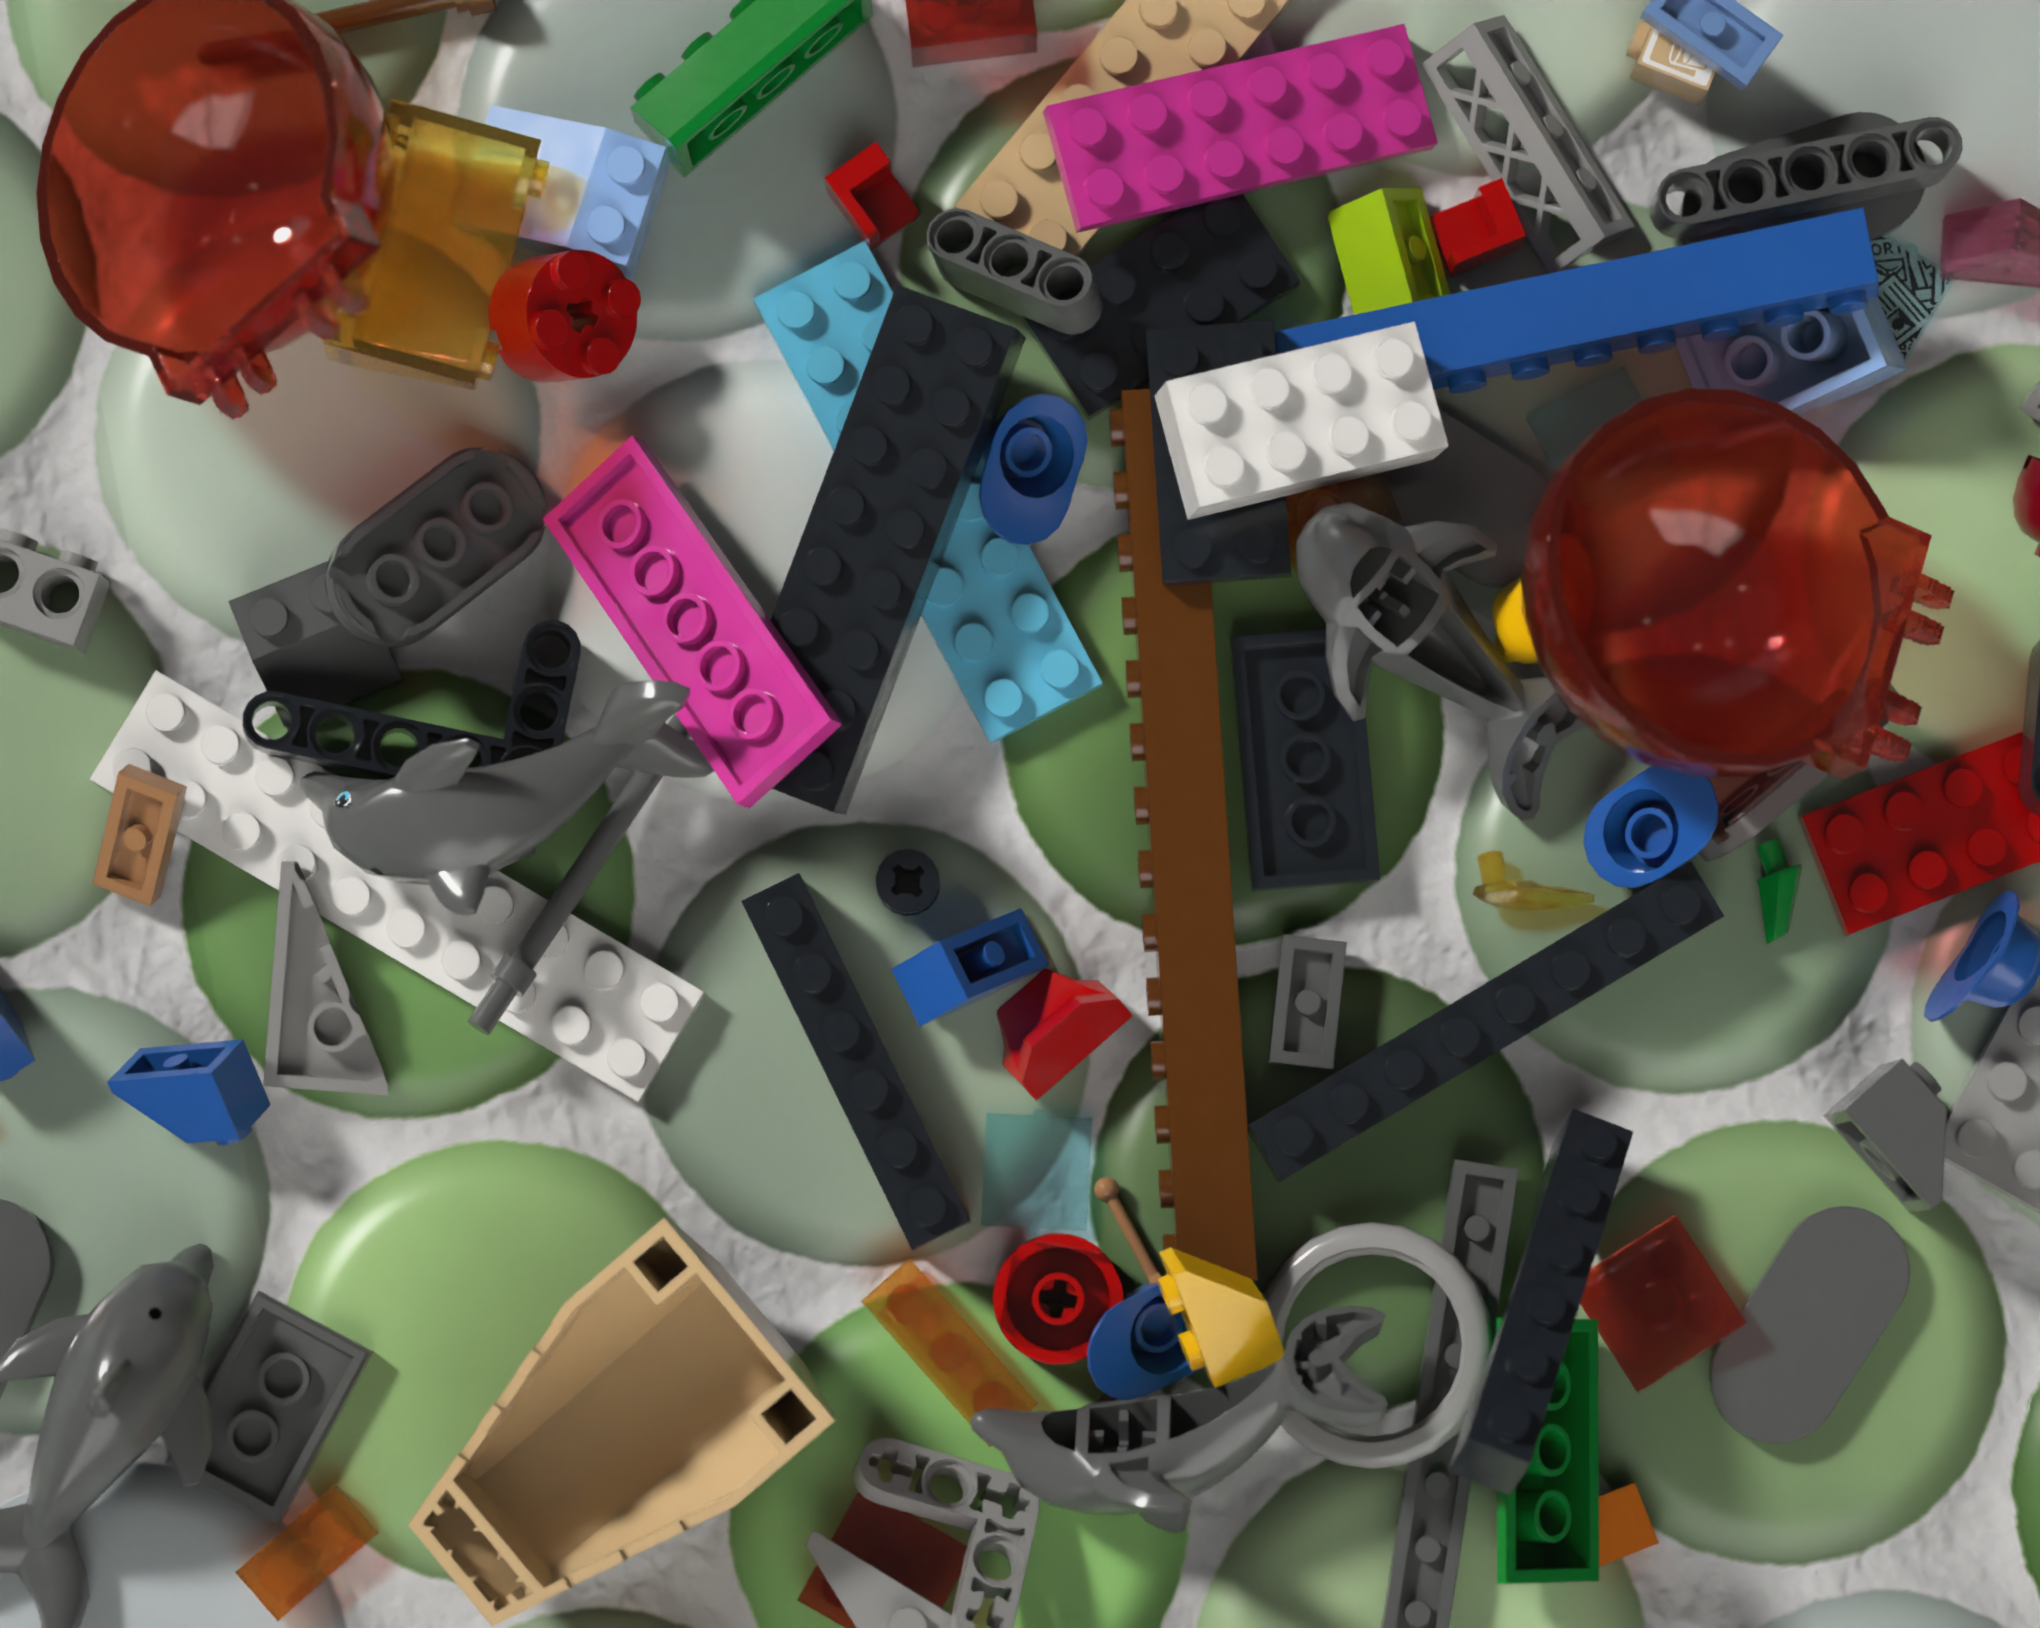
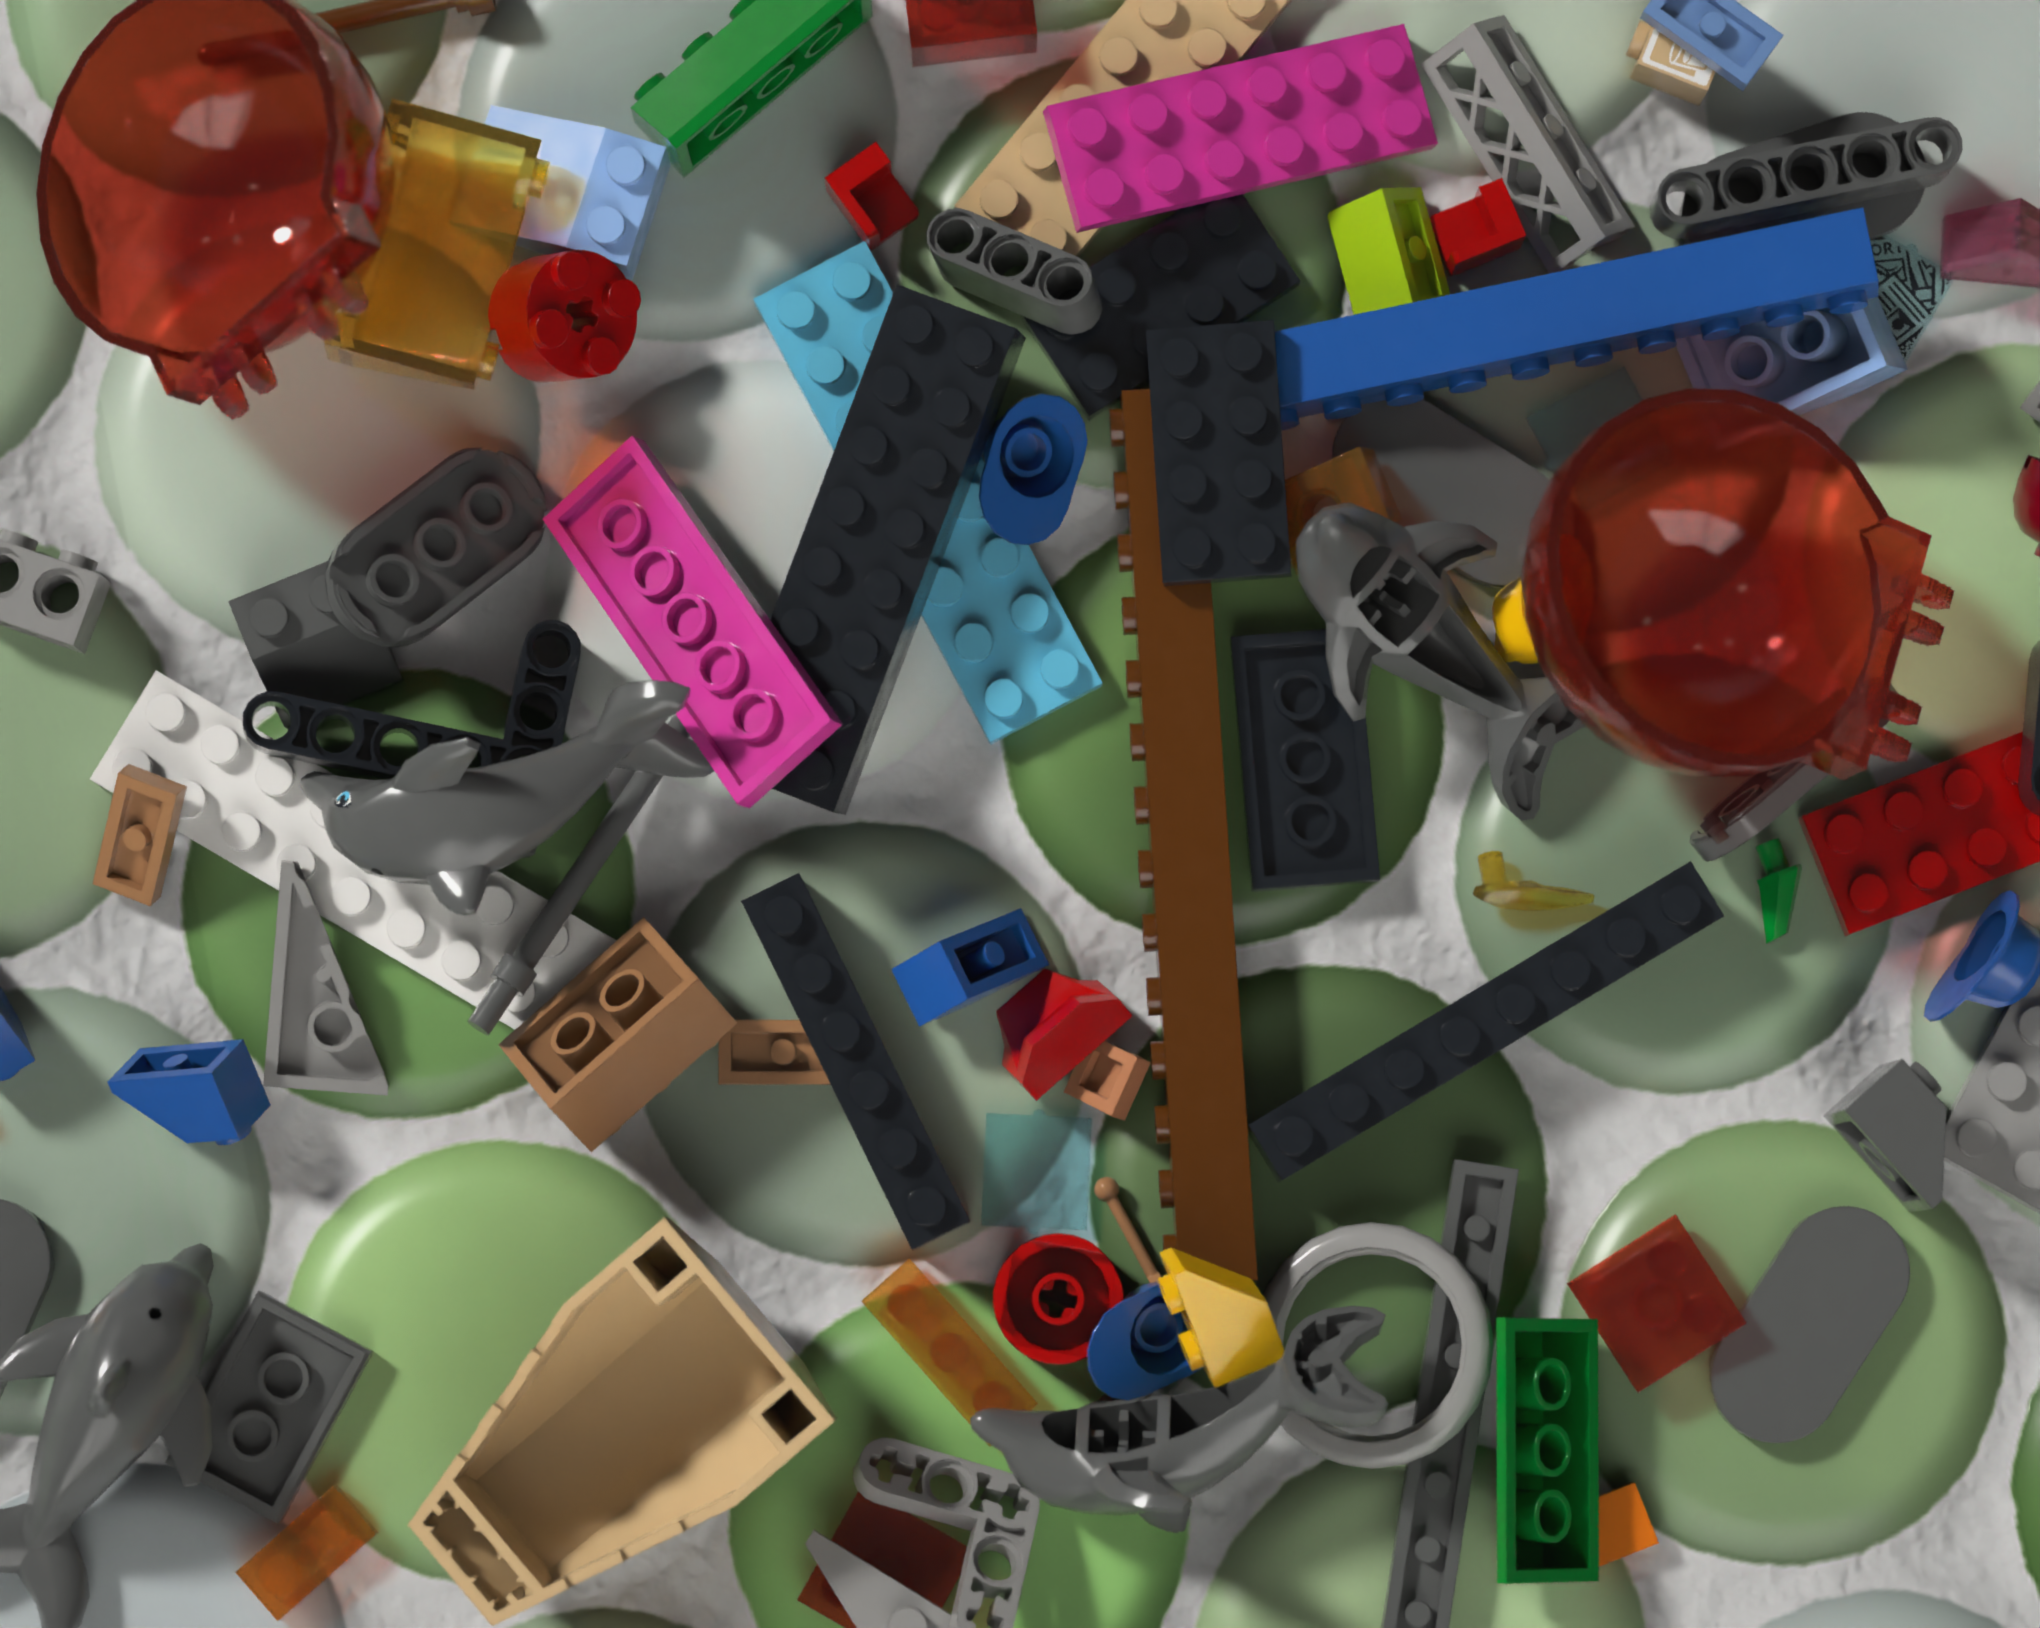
(617, 1034): none -> medium nougat slope
(768, 1055): none -> medium nougat plate
(913, 891): black wheel -> none
(1108, 1079): none -> nougat plate
(1301, 420): white brick -> none
(1307, 1002): dark grey plate -> none
(1543, 1303): black arch -> none
(1650, 826): blue piece -> none

